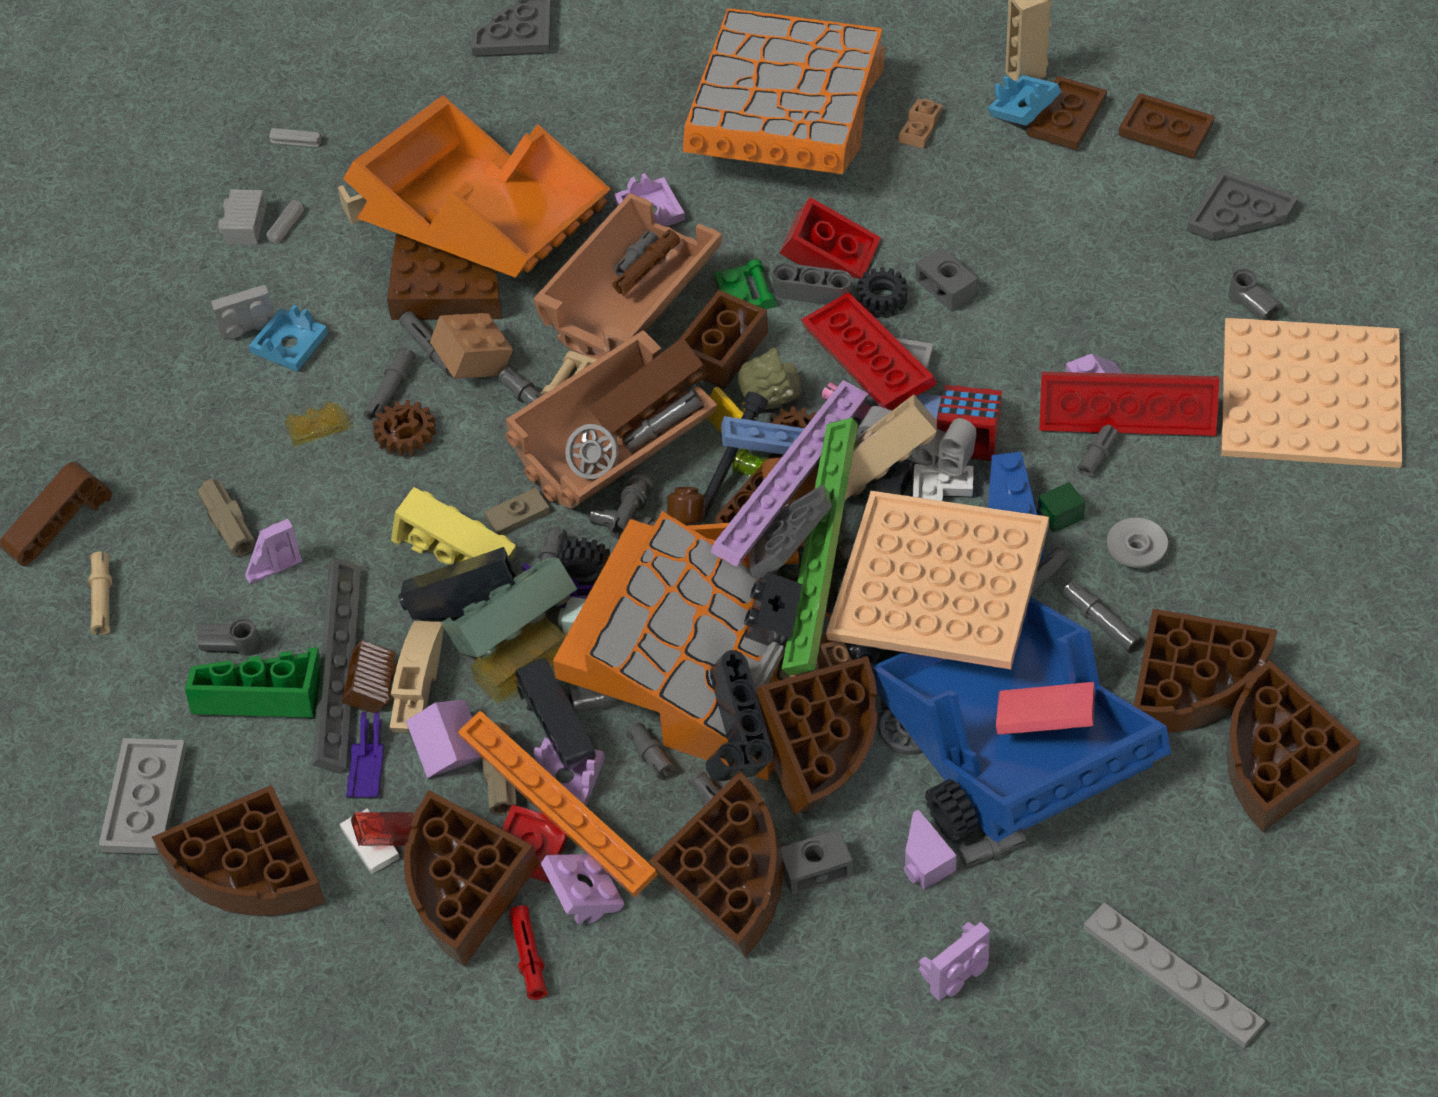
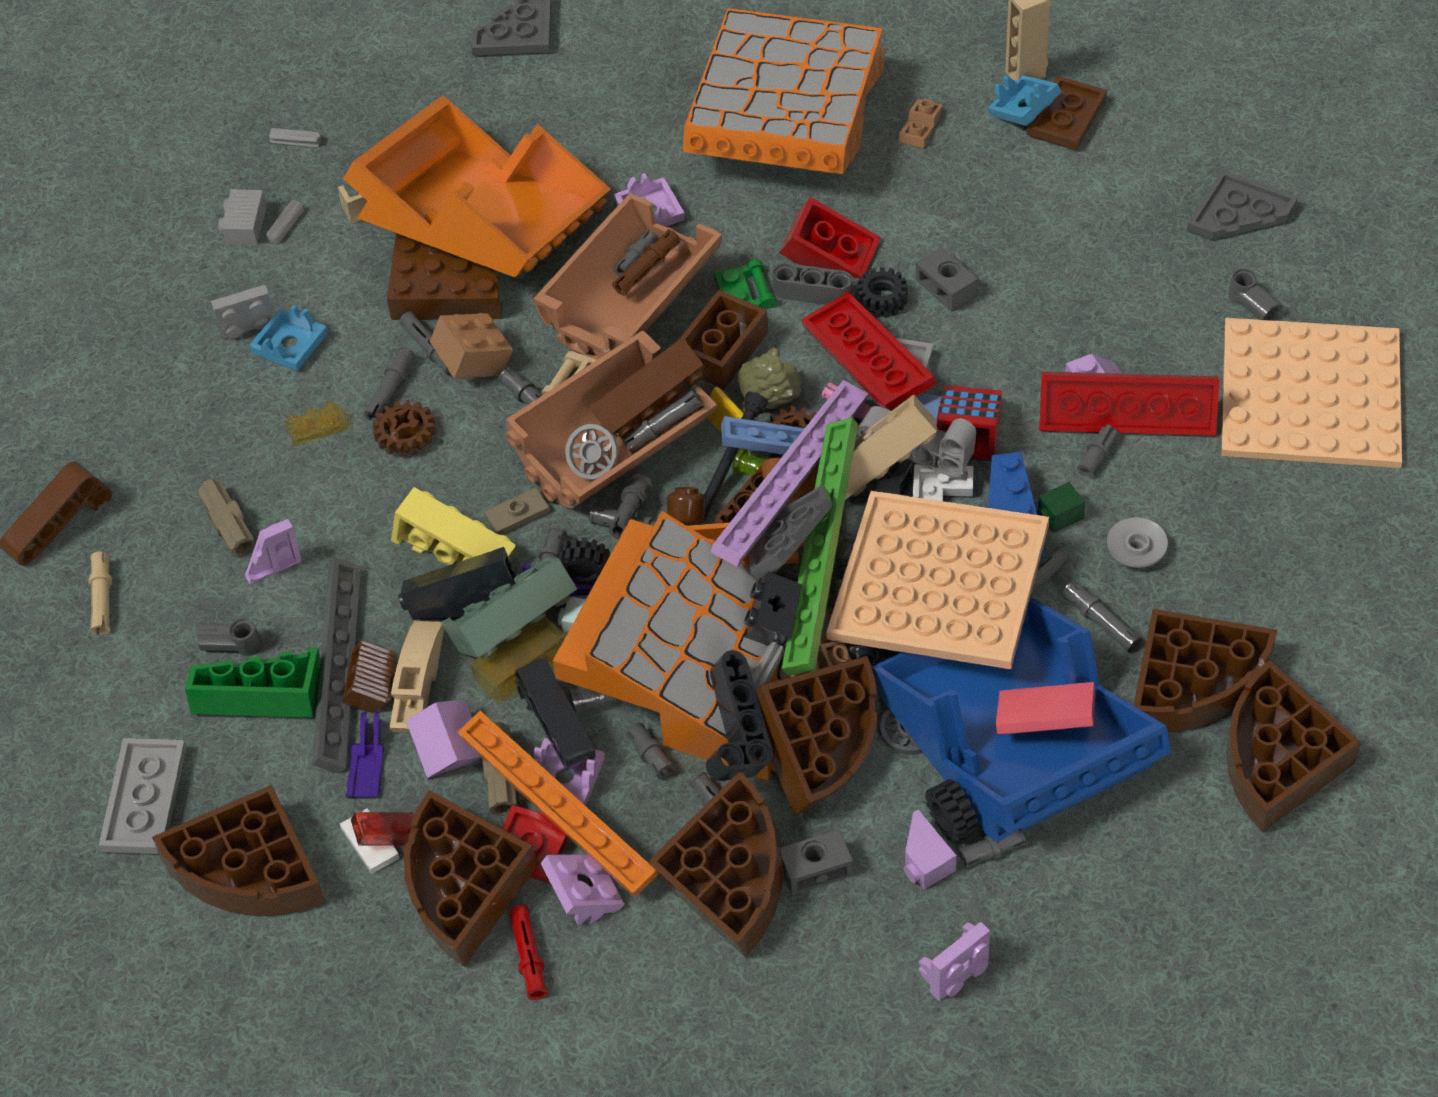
(1166, 125): reddish brown plate -> none
(1174, 975): light grey plate -> none

